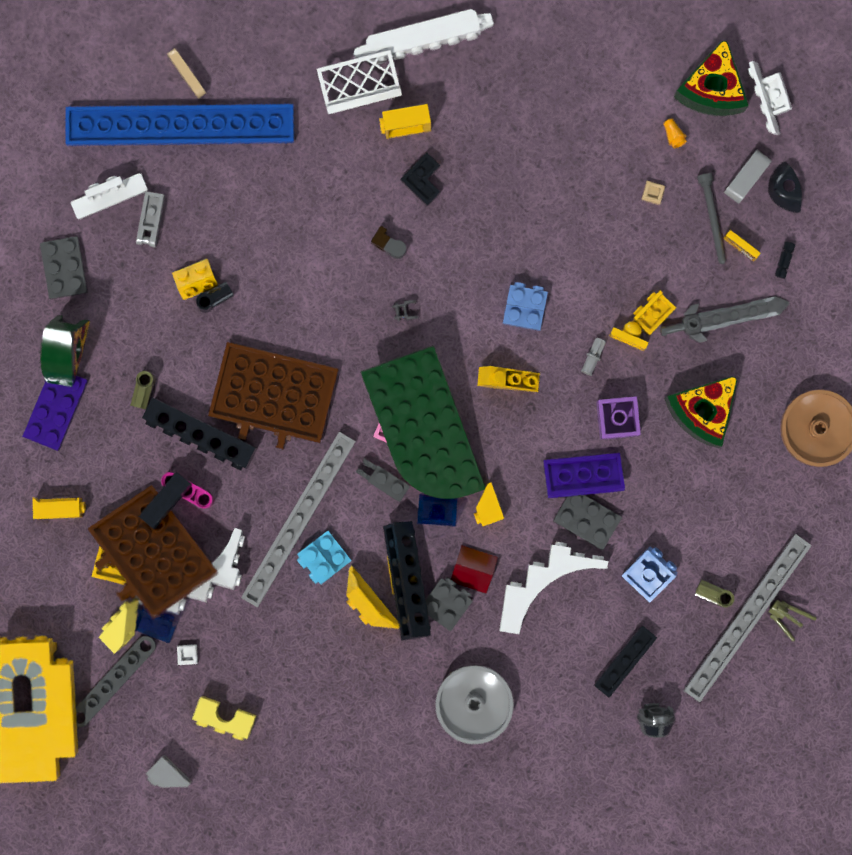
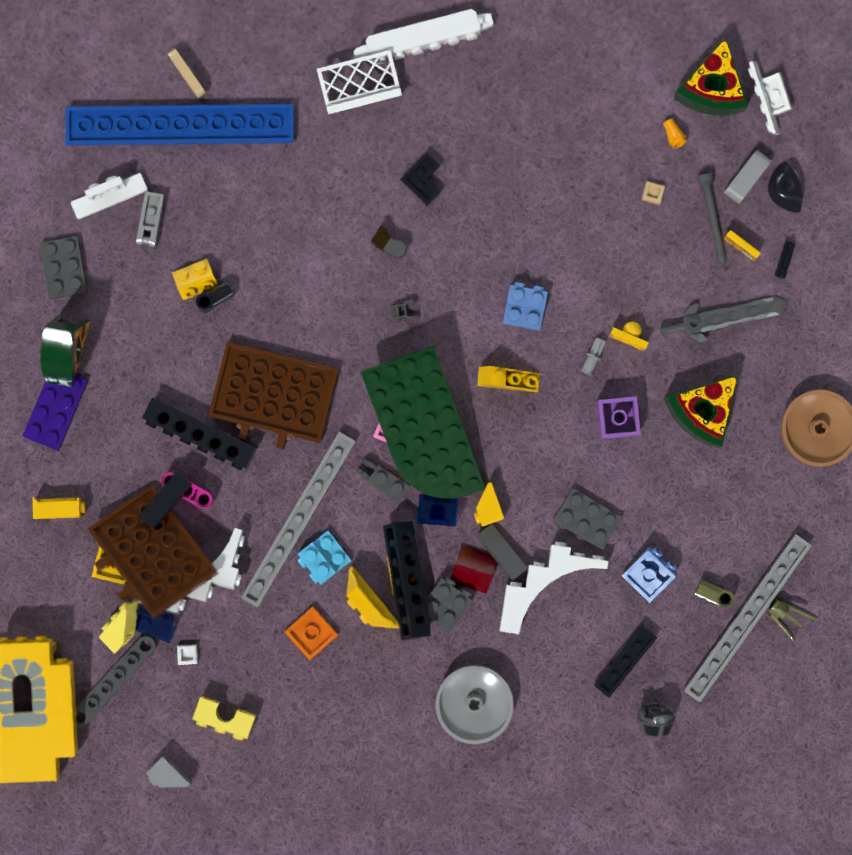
(142, 392): olive piece -> none
(311, 633): none -> orange tile
(405, 121): yellow window -> none
(502, 552): none -> dark grey tile
(584, 475): dark purple plate -> none
(654, 312): yellow bracket -> none

